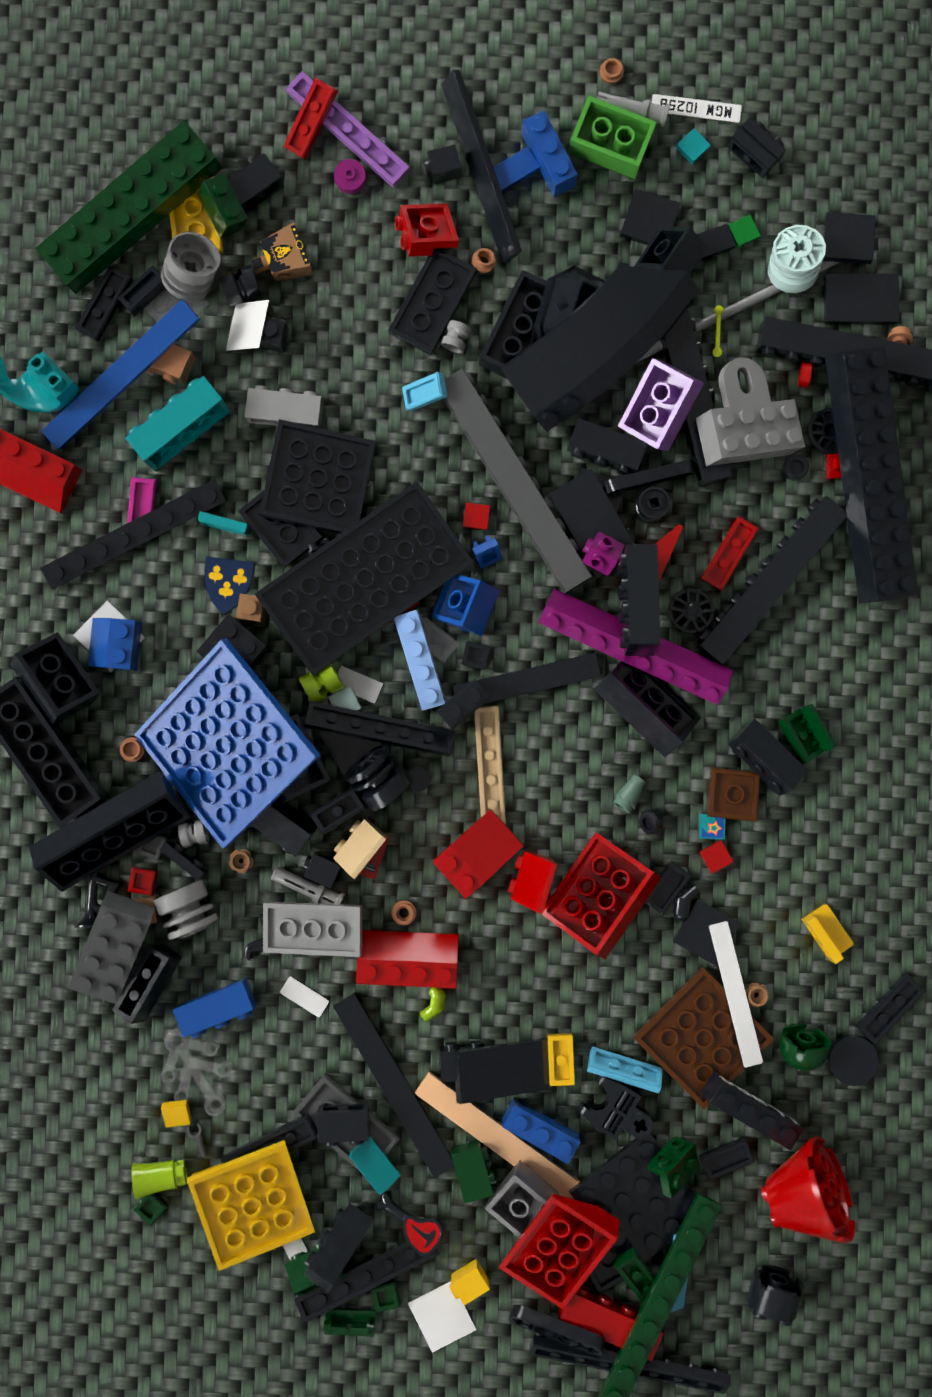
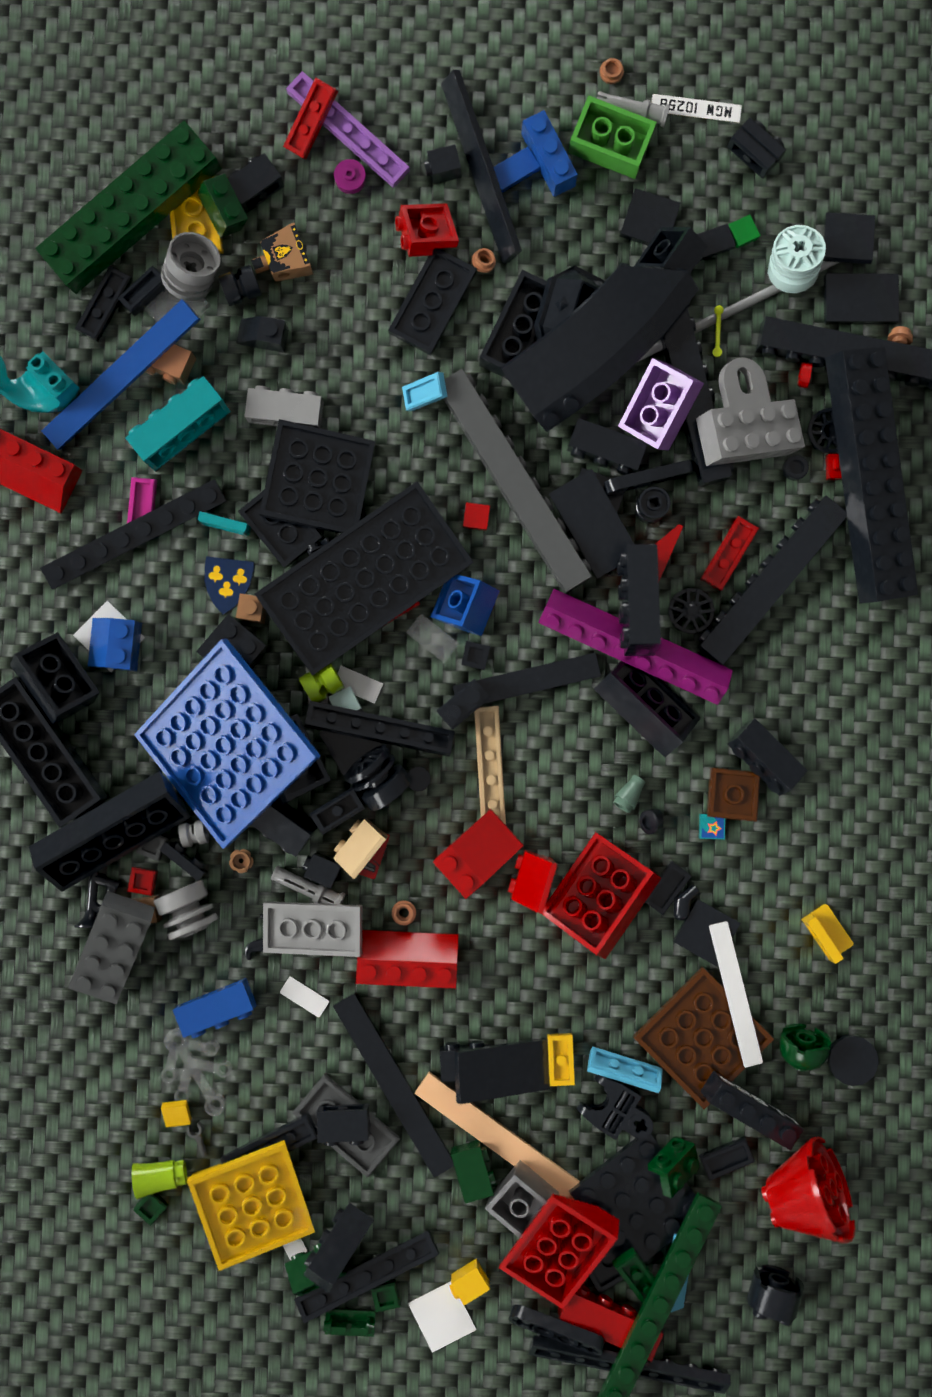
(131, 749): nougat plate -> none
(146, 983): black brick -> none
(247, 325): white sticker -> none
(374, 1165): teal slope -> none
(420, 660): light blue plate -> none
(421, 1234): black piece -> none
(436, 1005): lime arm -> none
(456, 337): light grey wheel -> none
(487, 552): blue tile -> none
(540, 1130): blue brick -> none
(602, 553): magenta brick -> none
(693, 146): teal tile -> none
(716, 856): red tile -> none
(762, 997): medium nougat plate -> none
(807, 733): dark green bracket -> none
(890, 1008): black tile -> none

